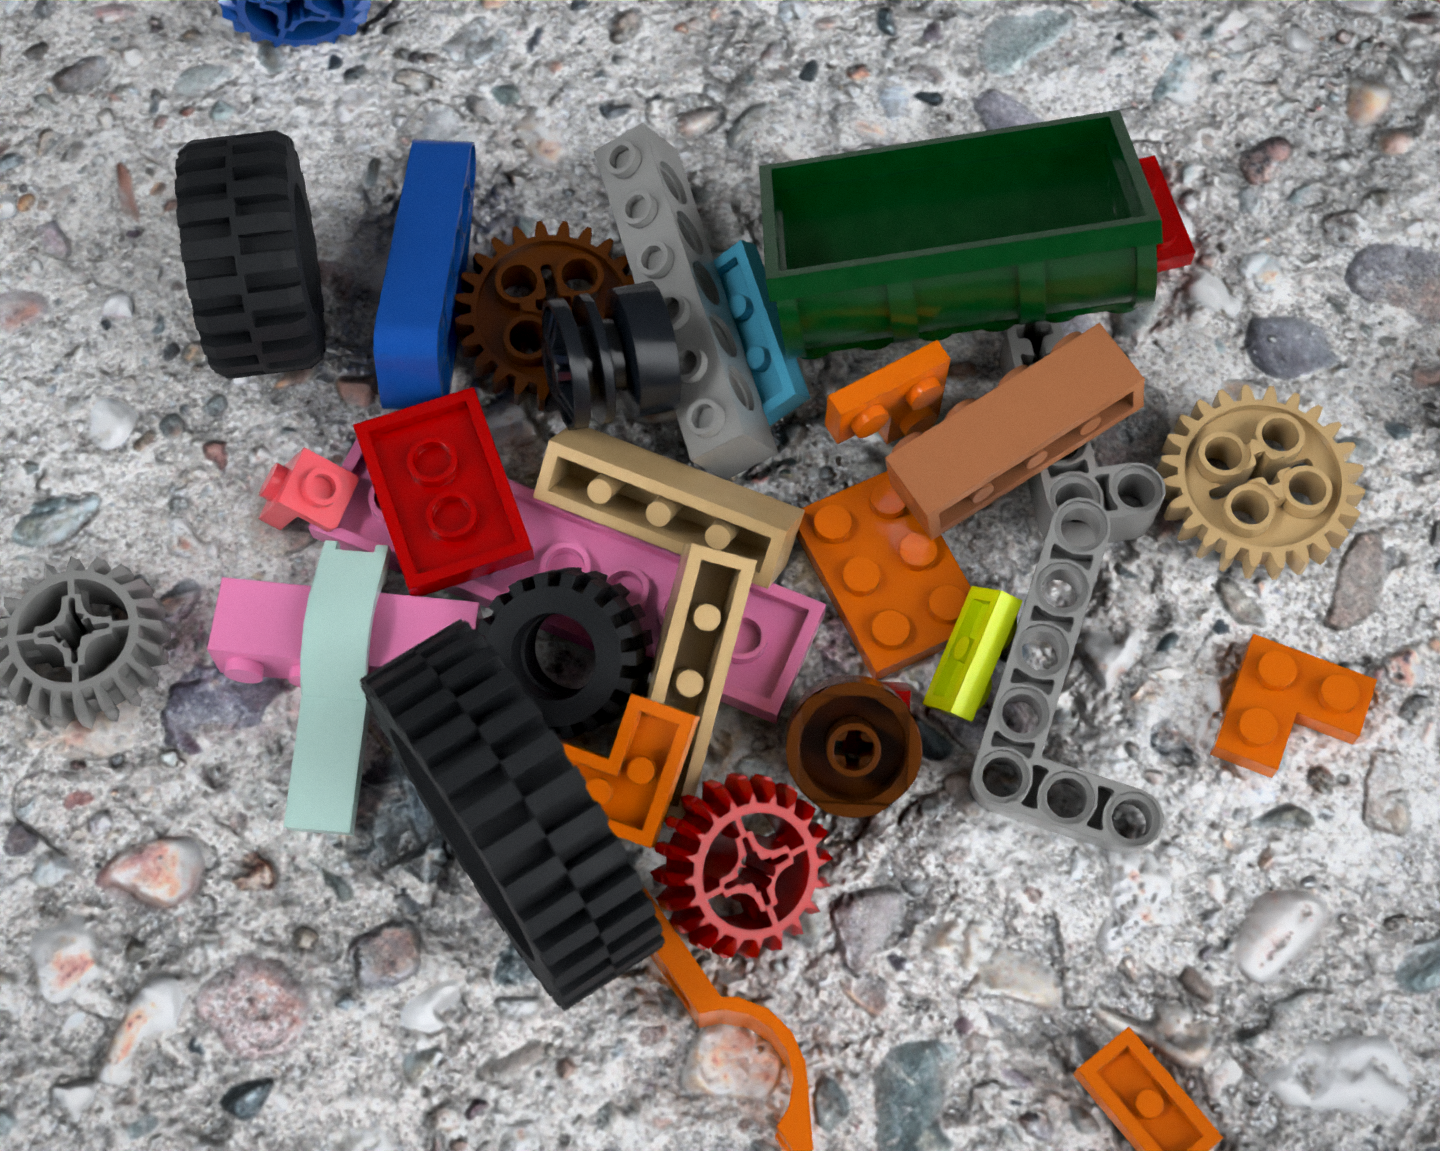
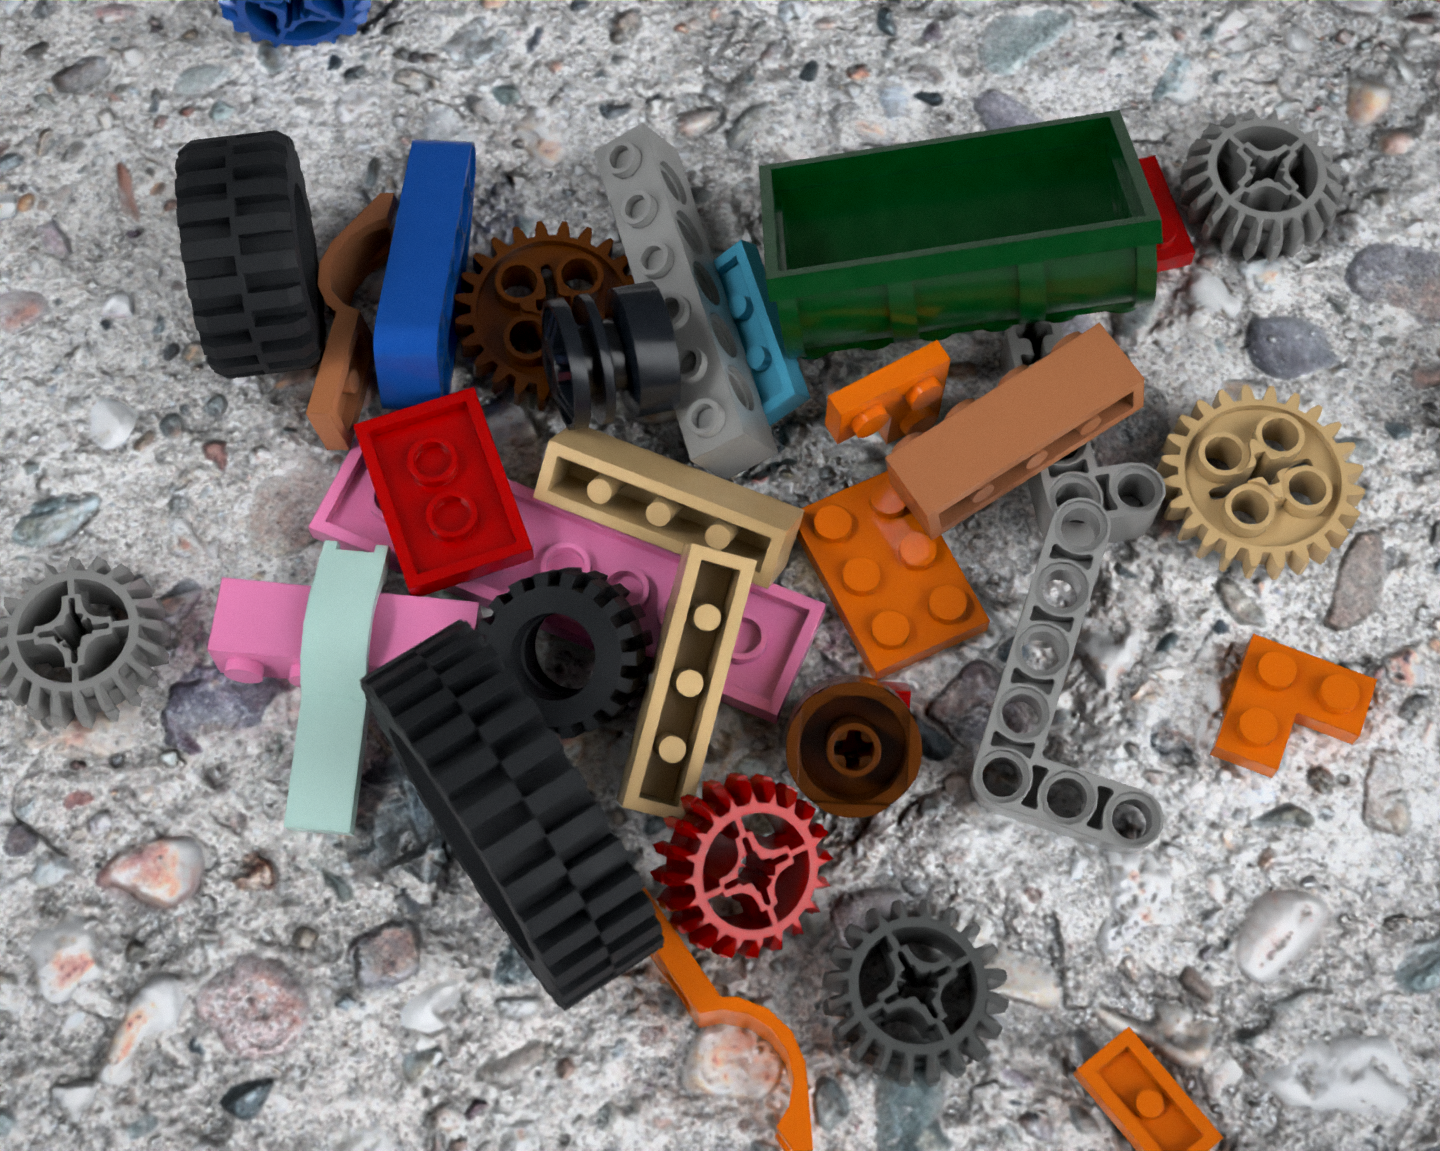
(308, 490): coral bracket -> none
(349, 348): none -> nougat piece
(641, 770): orange plate -> none
(964, 964): none -> dark grey gear
(972, 652): neon yellow plate -> none
(1264, 204): none -> light grey gear

